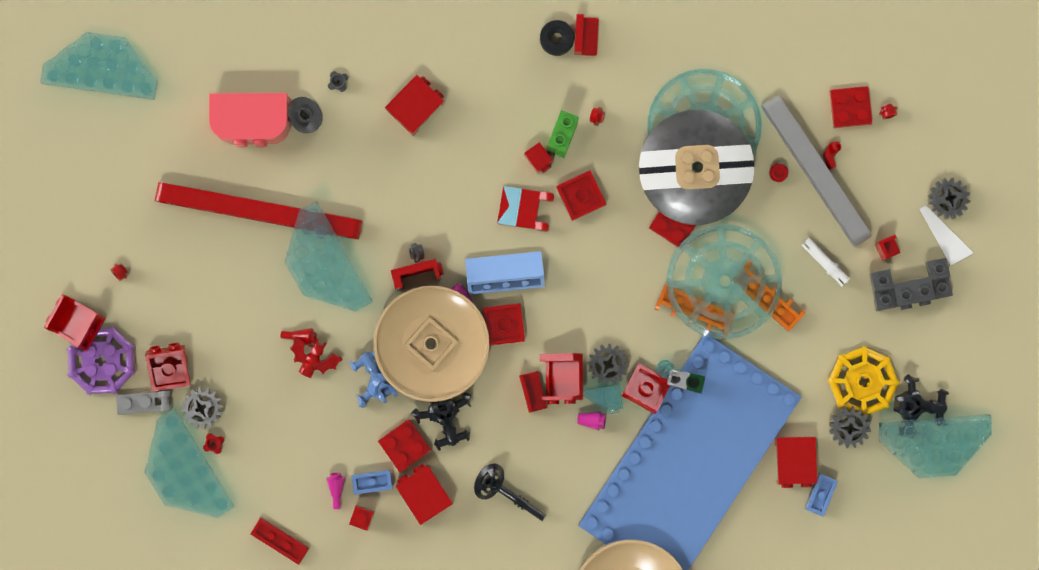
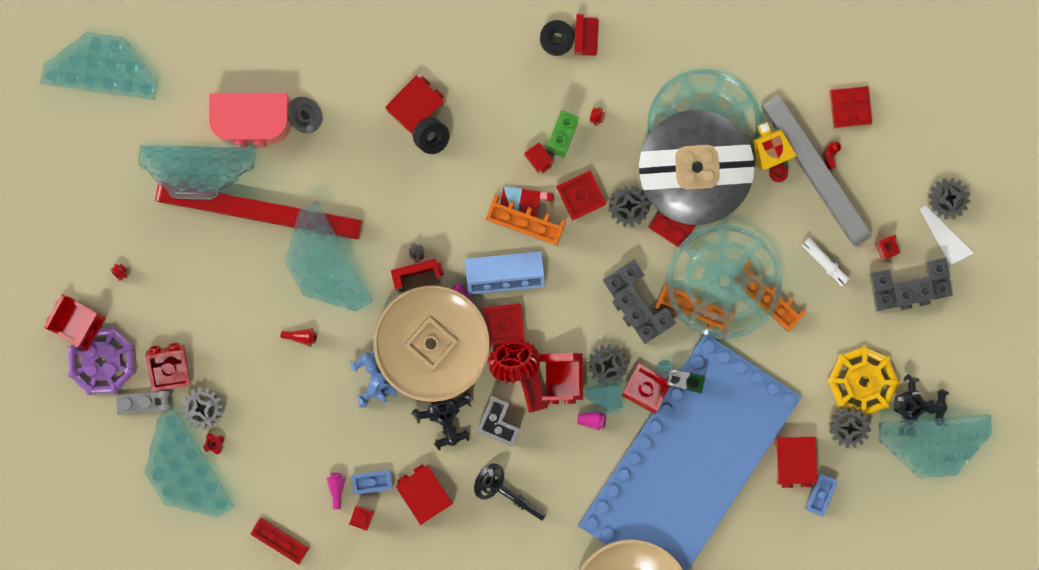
(195, 170): none -> clear light blue plate
(312, 361): red animal -> none
(339, 86): dark grey plate -> none
(404, 445): red plate -> none
(422, 130): none -> black tyre
(493, 425): none -> light grey brick
(514, 361): none -> red gear
(524, 222): none -> orange hinge
(630, 214): none -> dark grey gear
(633, 306): none -> dark grey bracket
(771, 147): none -> yellow torso
(888, 111): red plate -> none

